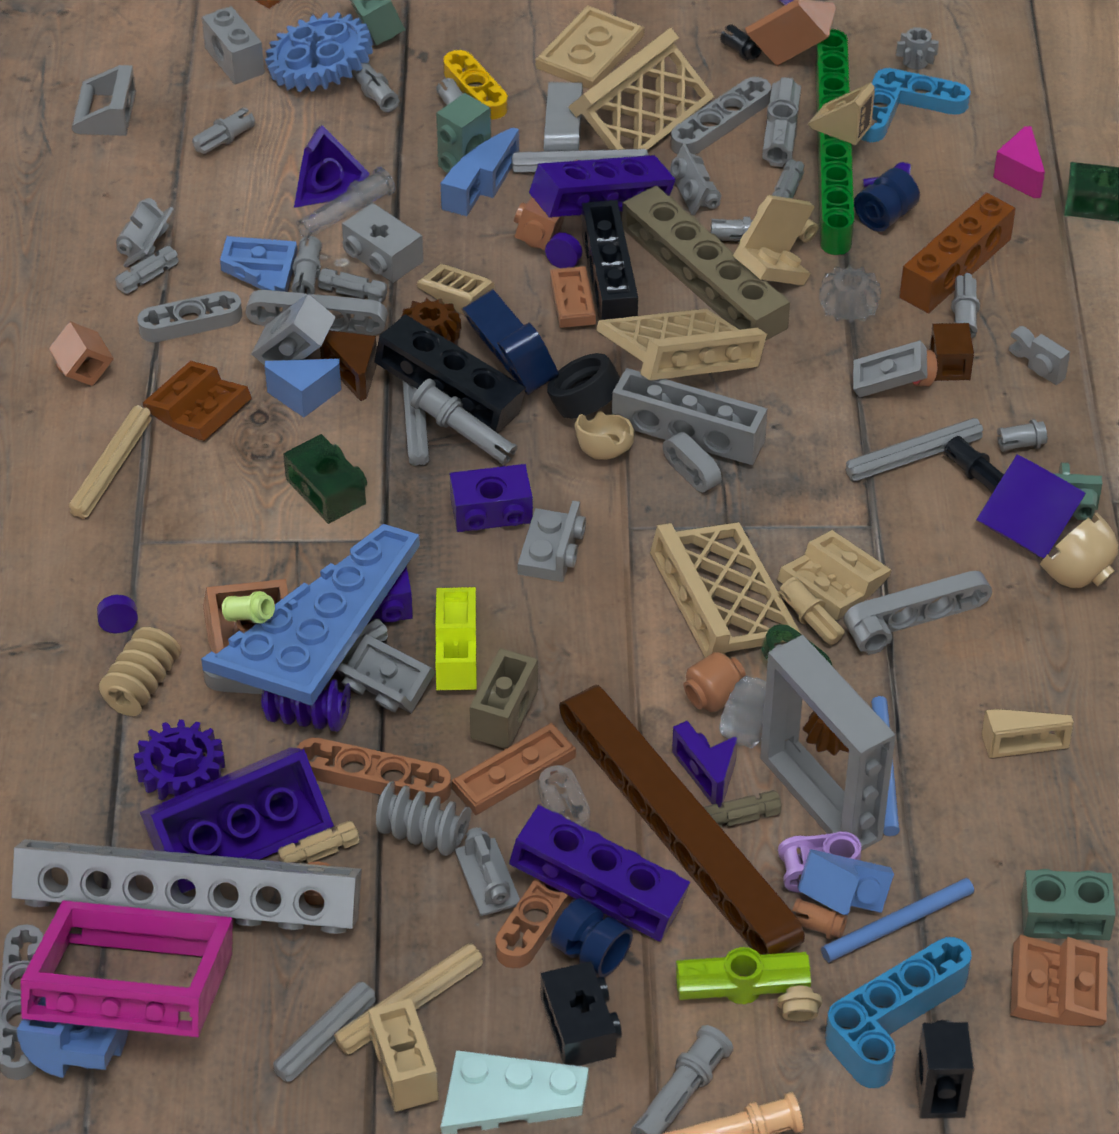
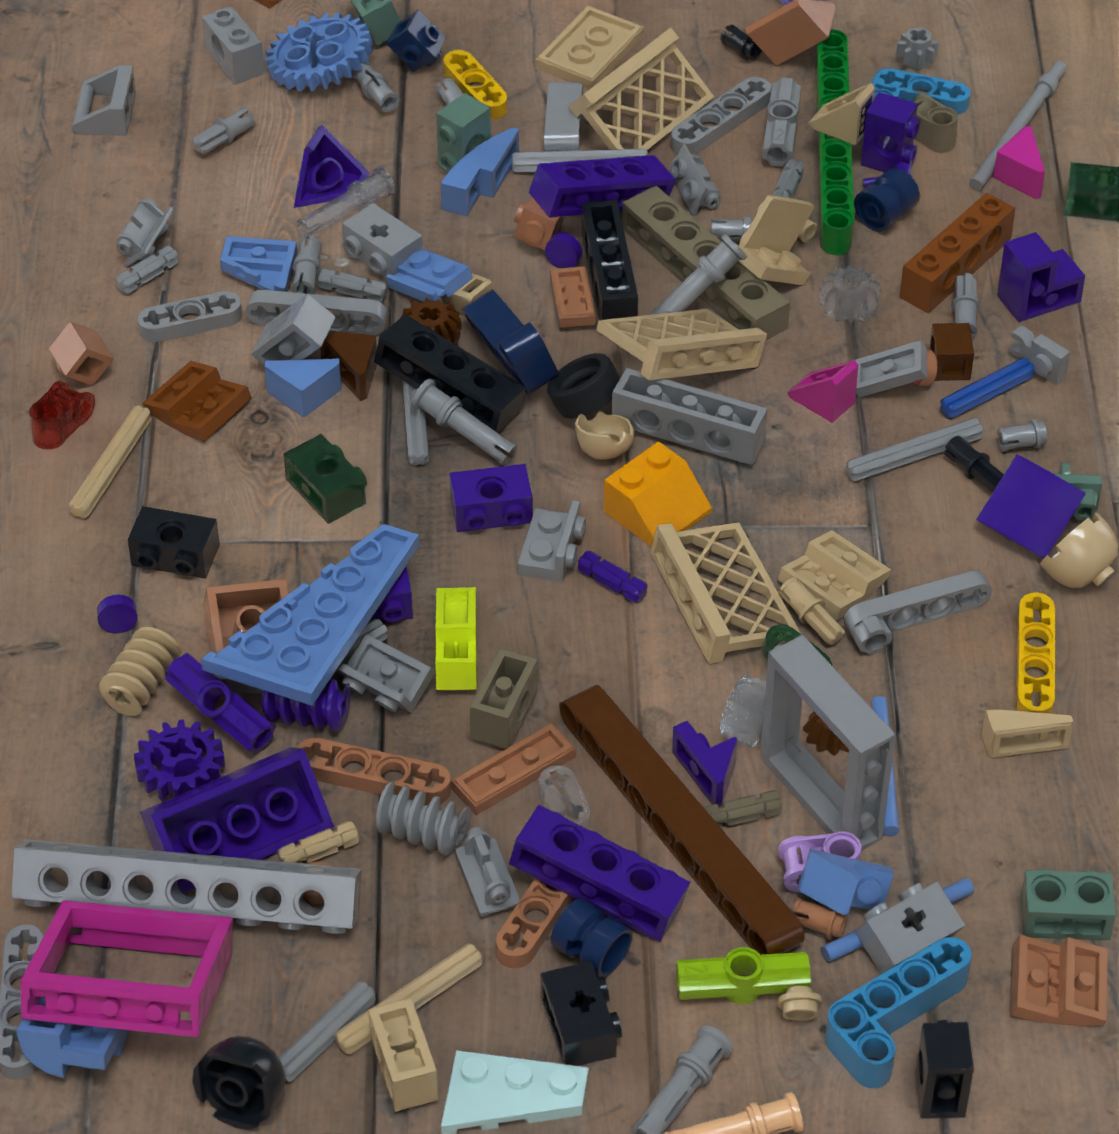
(59, 414): none -> clear red piece
(173, 542): none -> black brick
(234, 717): none -> dark purple piece
(240, 1081): none -> black cylinder
(256, 607): yellowish green pin -> none
(416, 41): none -> dark blue brick
(429, 276): none -> medium blue plate
(612, 576): none -> dark purple axle
(654, 492): none -> light orange slope
(692, 462): light grey beam -> none
(711, 269): none -> light grey pin
(712, 681): nougat head -> none
(828, 390): none -> dark pink slope
(889, 133): none -> dark purple brick
(930, 917): none -> light grey brick
(937, 124): none -> dark tan piece
(987, 387): none -> blue axle
(1032, 656): none -> yellow beam
(1037, 279): none -> dark purple brick
(1044, 89): none -> light grey bar

